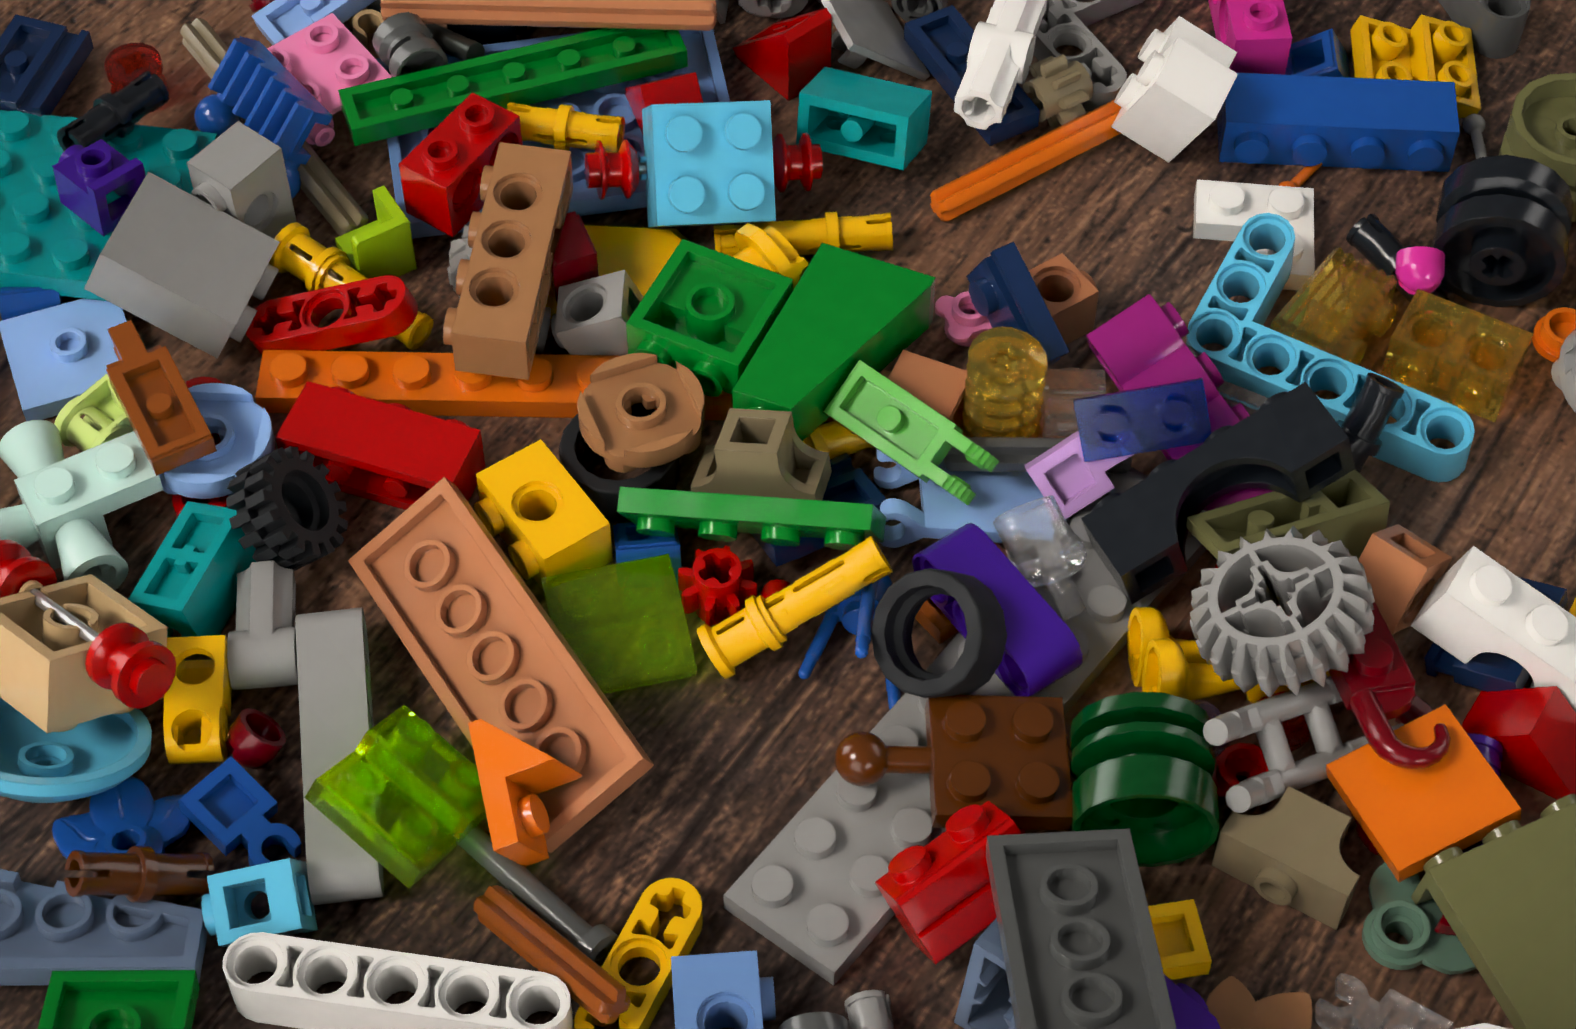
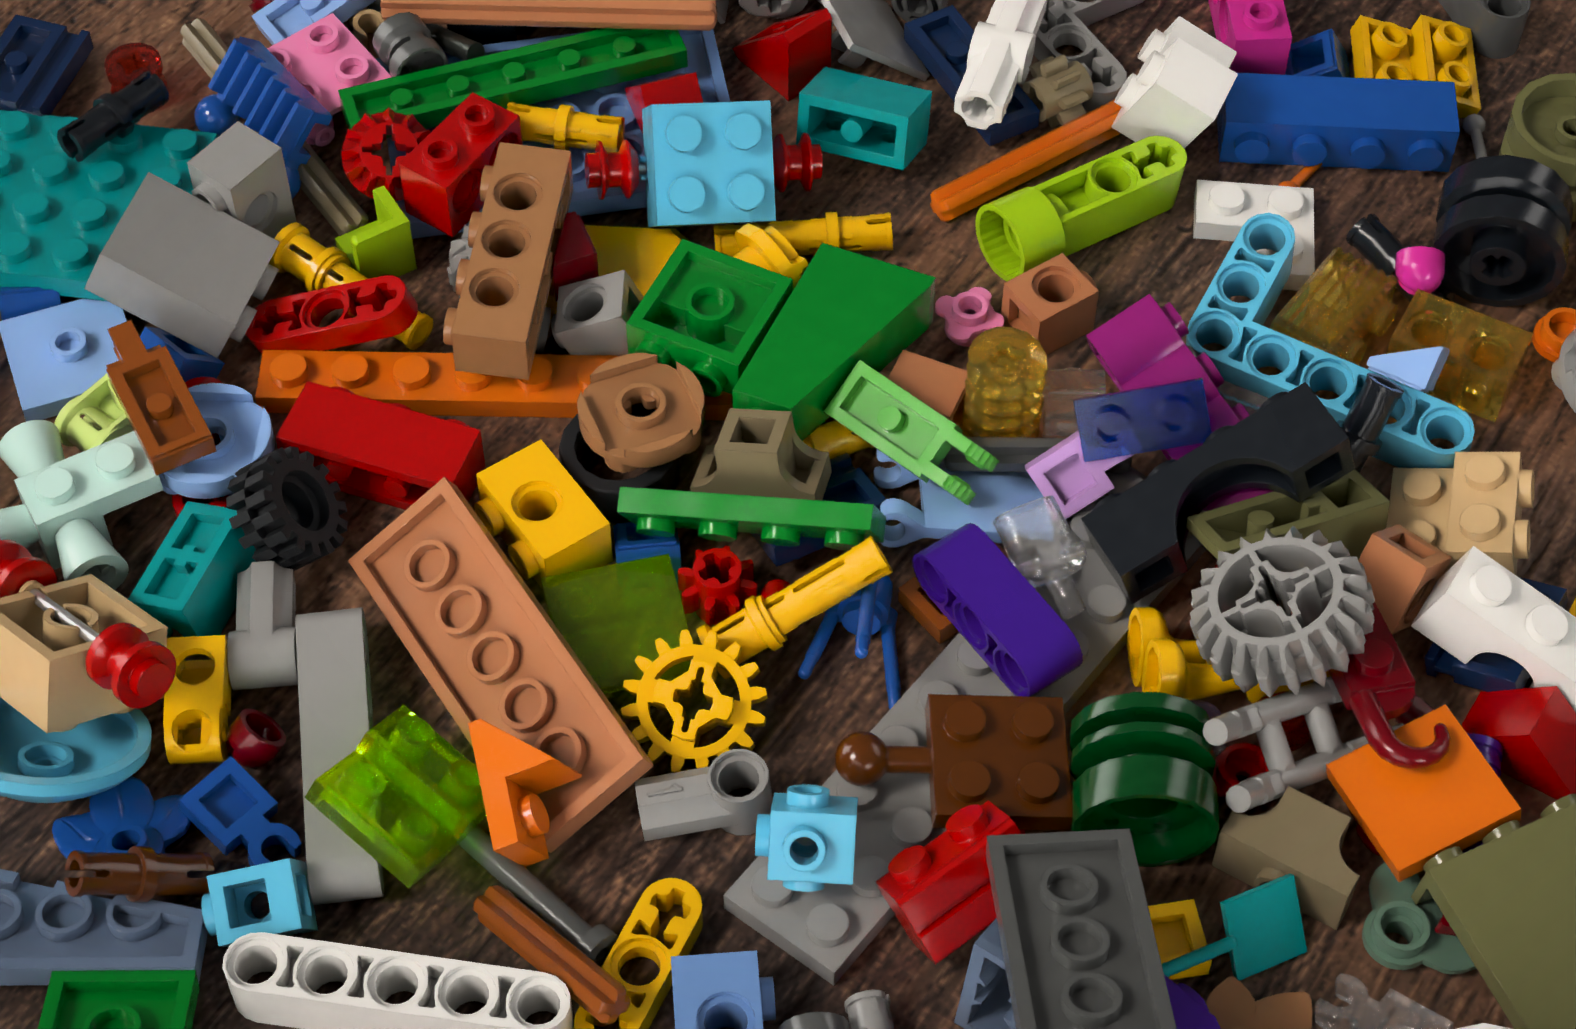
(91, 173): dark purple brick -> none
(188, 359): none -> blue plate
(367, 135): none -> red gear
(665, 697): none -> yellow gear
(700, 798): none -> light grey piece
(830, 842): none -> medium azure brick
(894, 626): black tyre -> none
(1009, 298): dark blue plate -> none
(1080, 206): none -> lime beam
(1260, 931): none -> teal piece
(1413, 368): none -> light blue slope
(1468, 505): none -> tan plate

